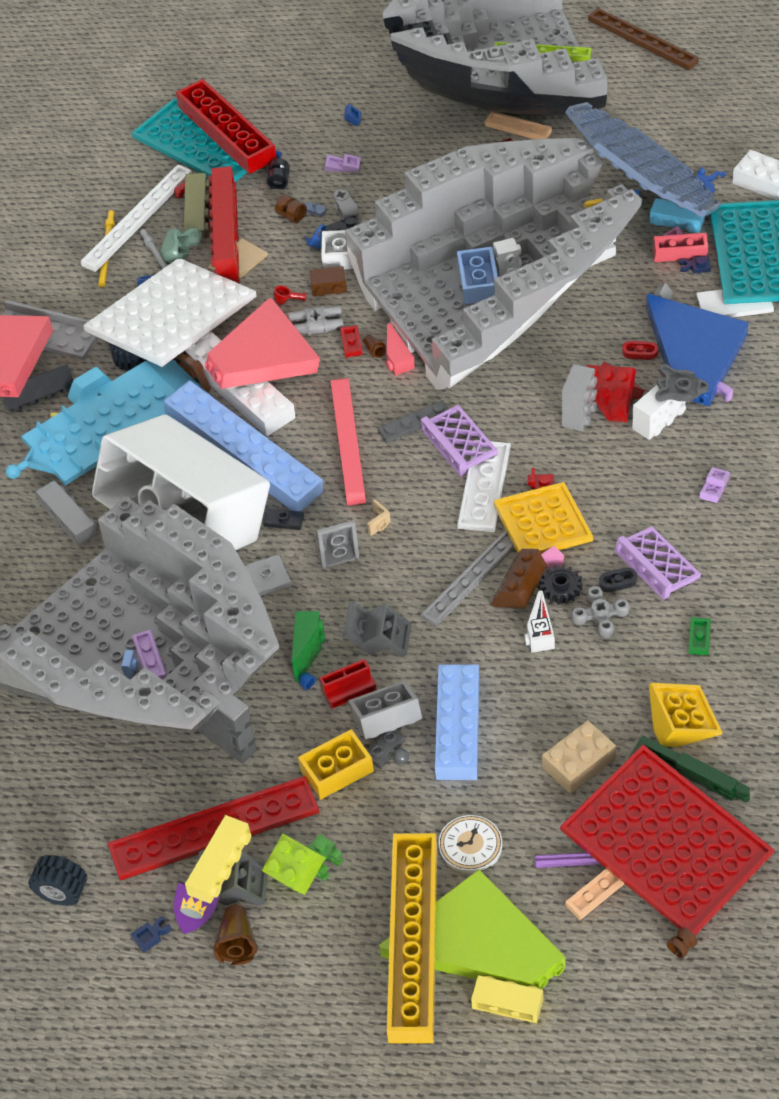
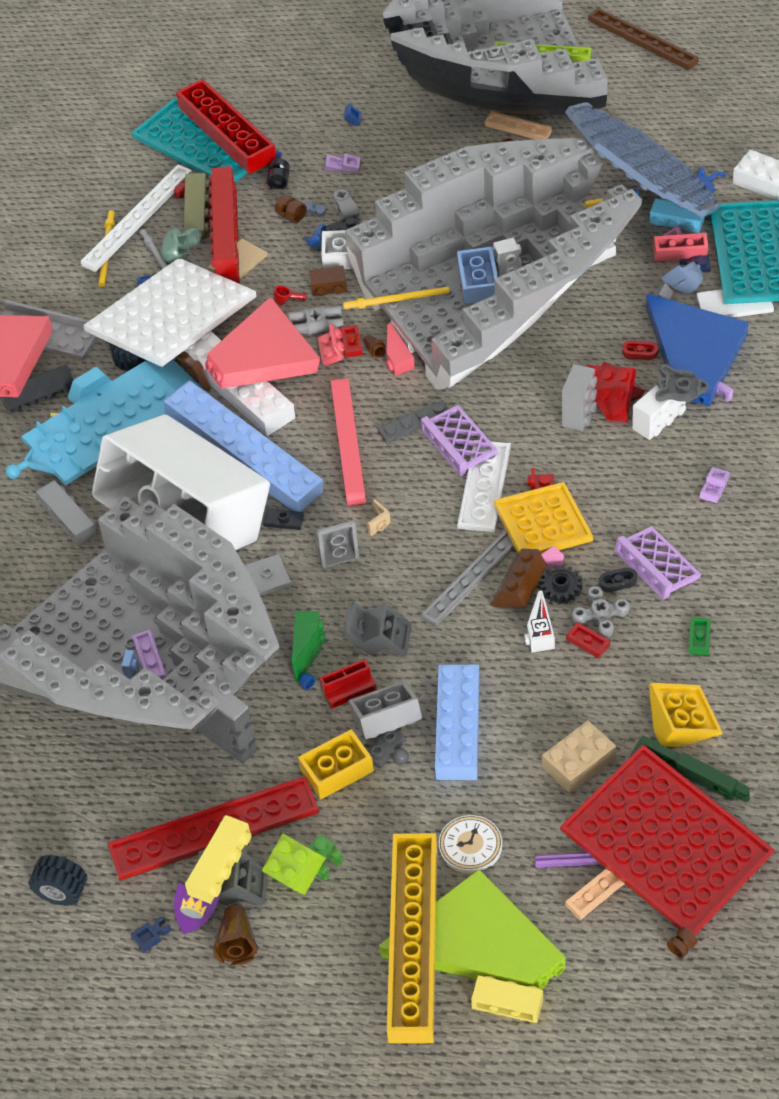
(331, 346): none -> coral bracket
(362, 303): none -> yellow bar
(588, 640): none -> red plate
(684, 279): none -> sand blue helmet

